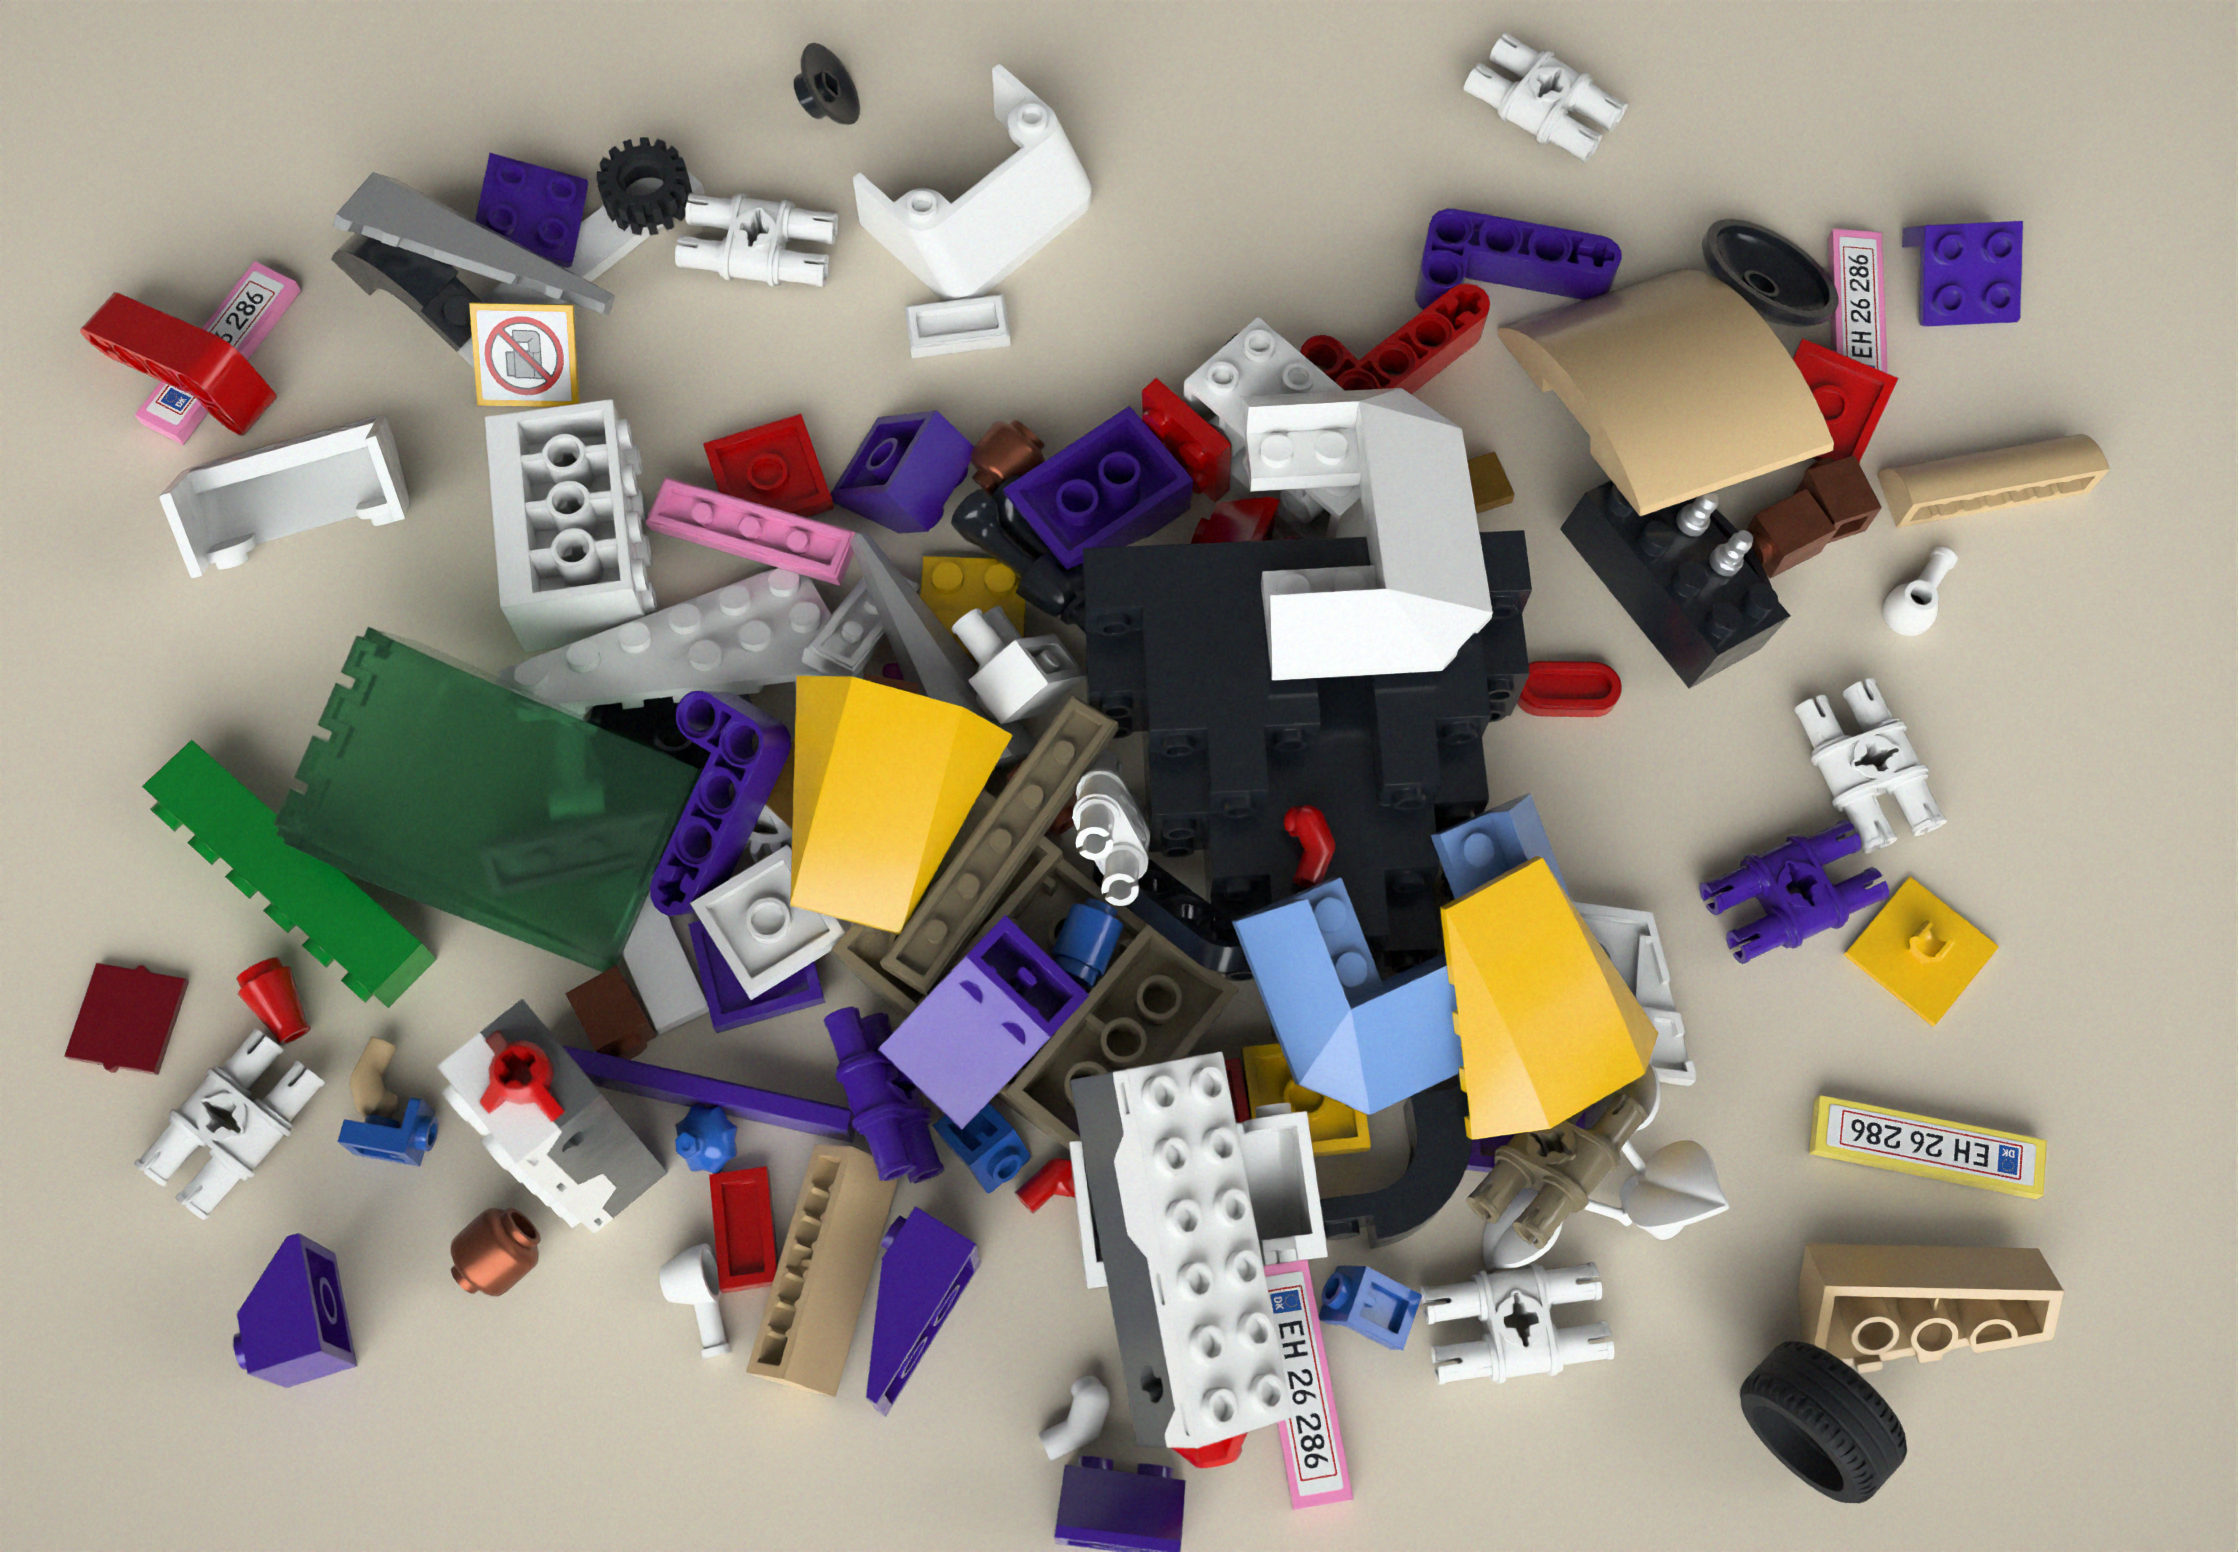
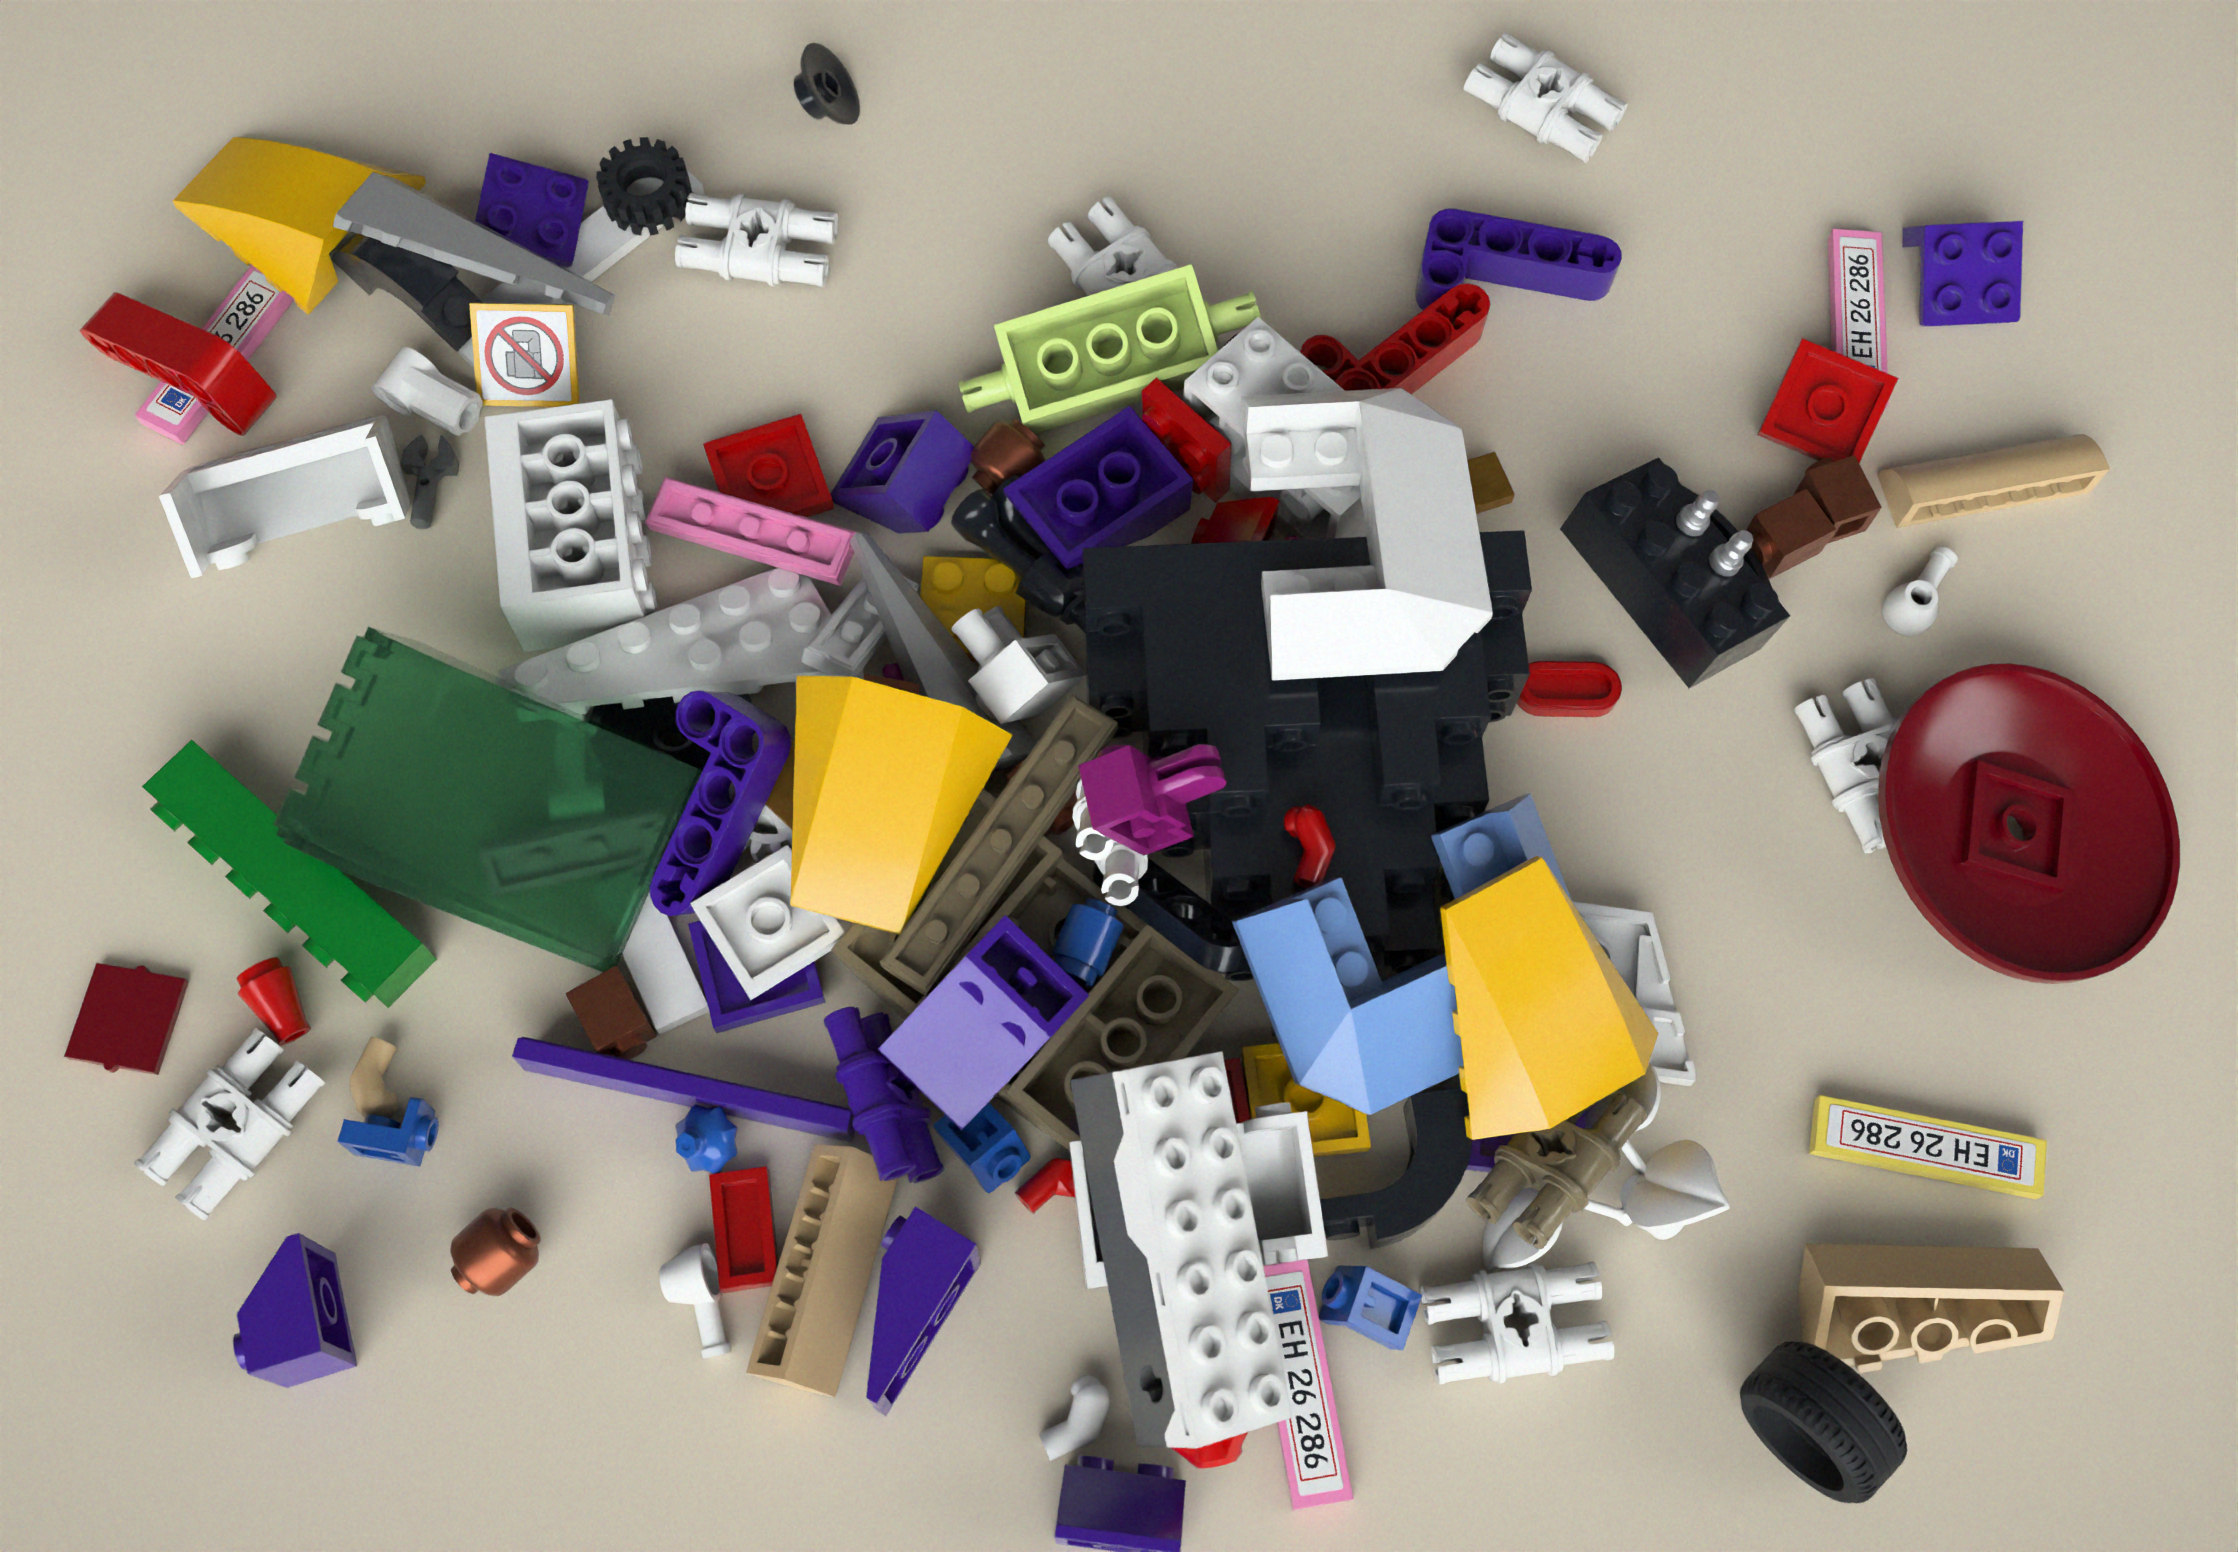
(280, 209): none -> yellow wedge
(417, 386): none -> white piece
(427, 476): none -> dark grey bar
(548, 1120): piece -> none
(957, 326): white tile -> none
(998, 222): white windscreen -> none
(1106, 349): none -> yellowish green brick
(1126, 260): none -> white pin
(1145, 798): none -> magenta brick
(1674, 386): tan slope -> none
(1769, 273): black dish -> none
(1793, 866): dark purple pin -> none
(1921, 951): yellow piece -> none
(2092, 810): none -> dark red dish

